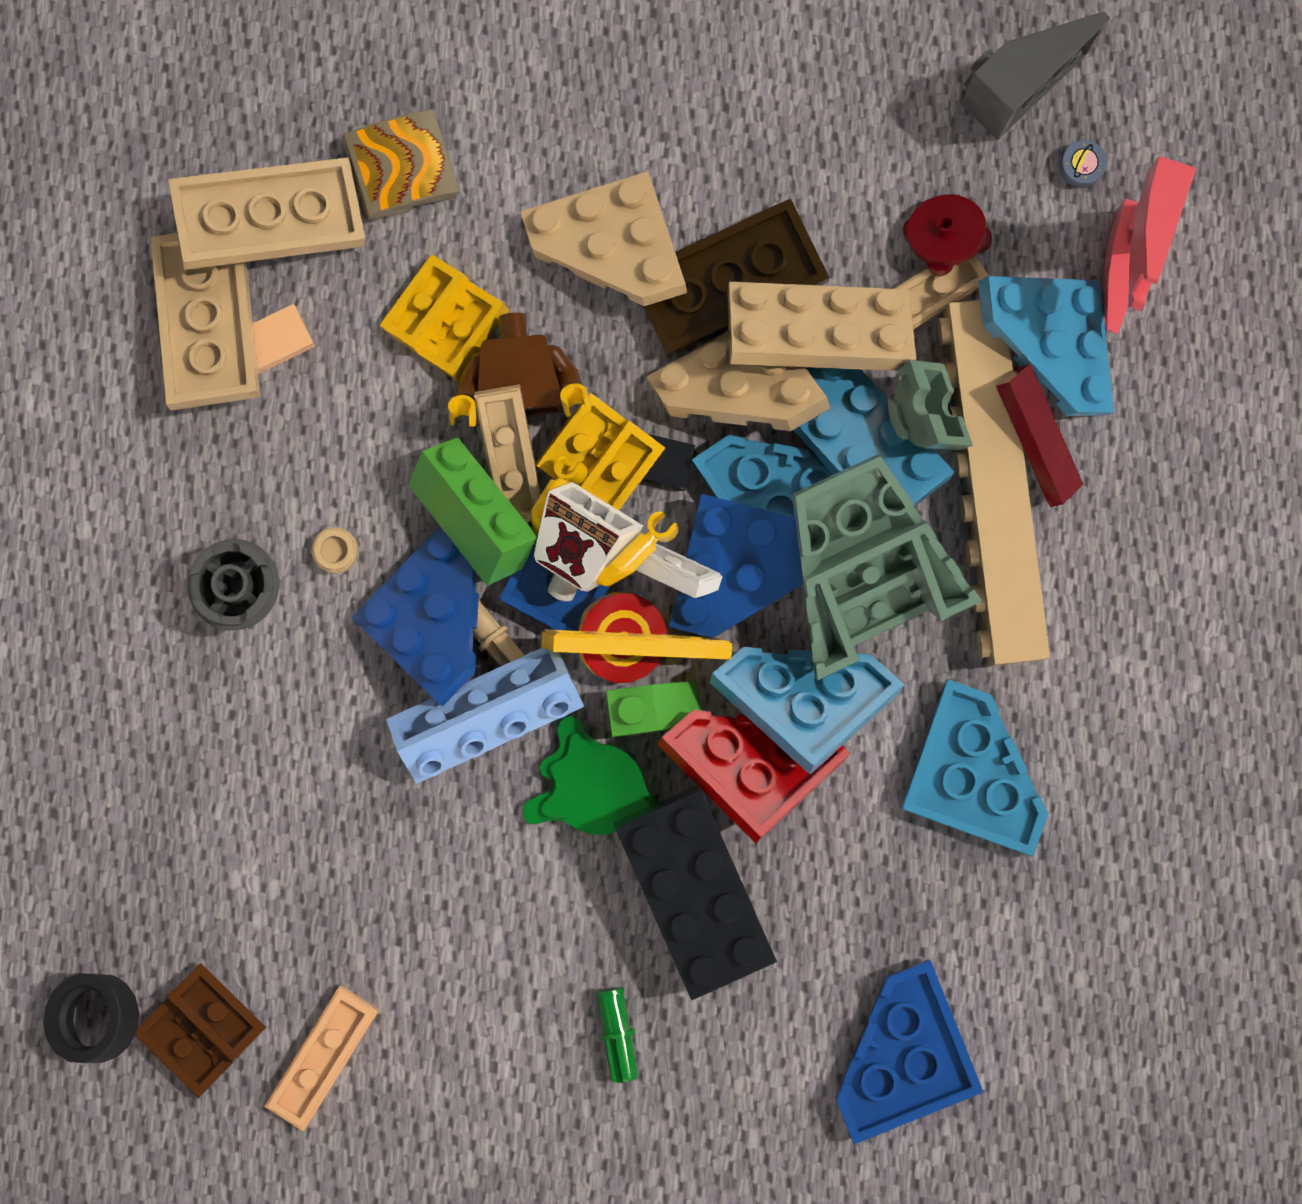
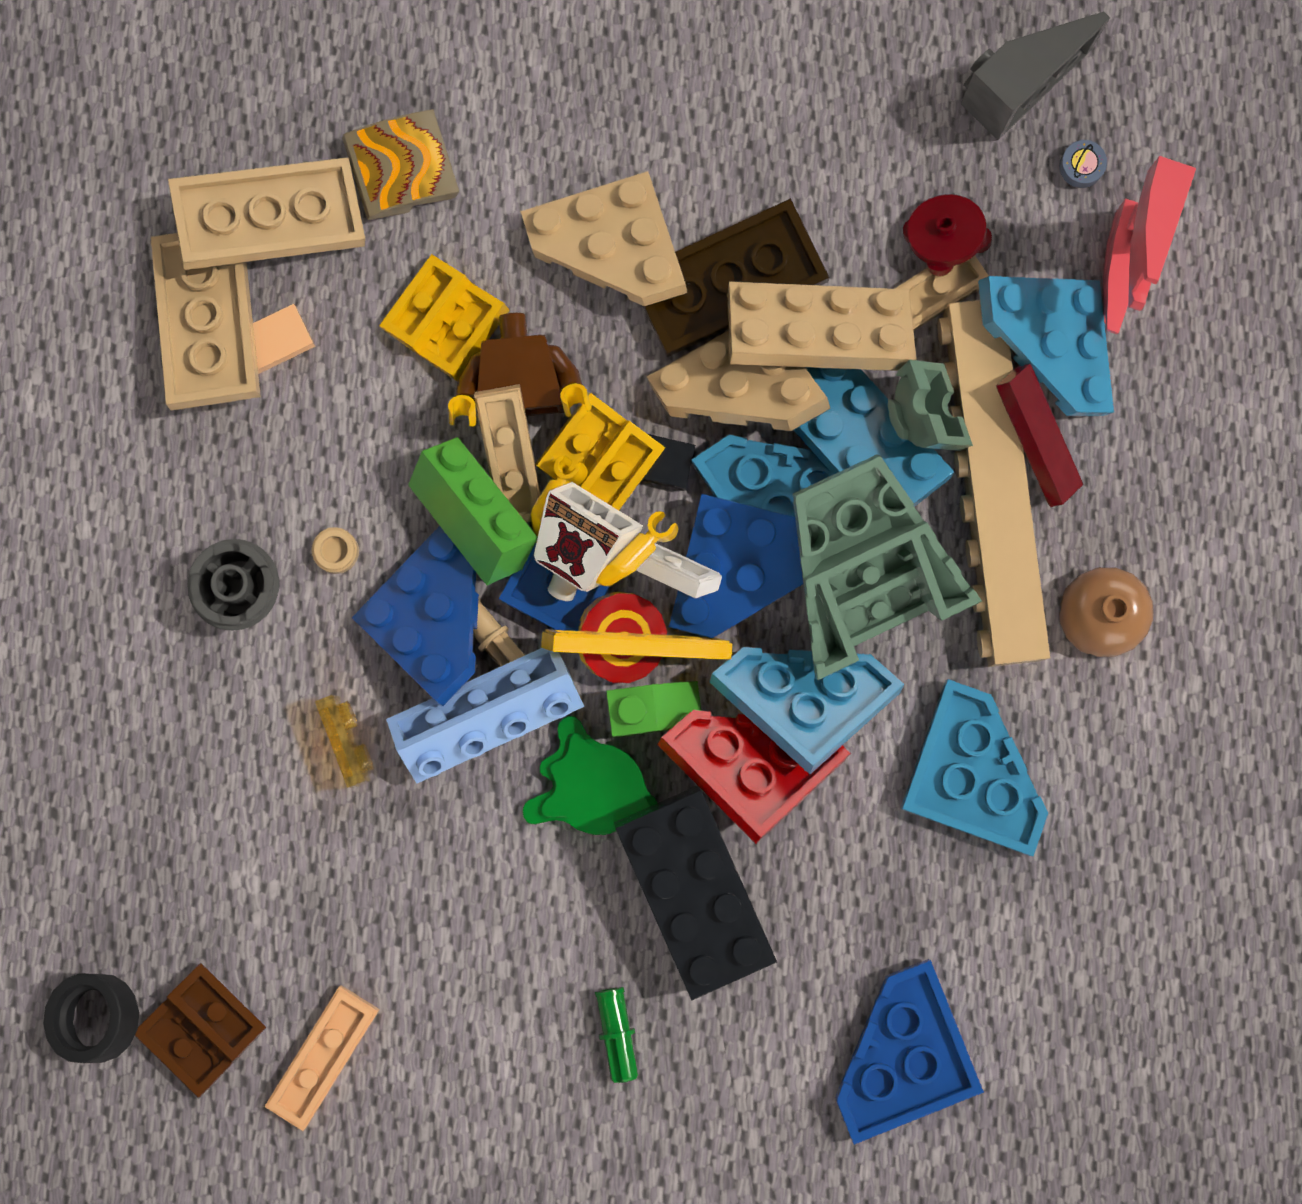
(338, 722): none -> clear yellow plate
(1106, 612): none -> medium nougat cylinder

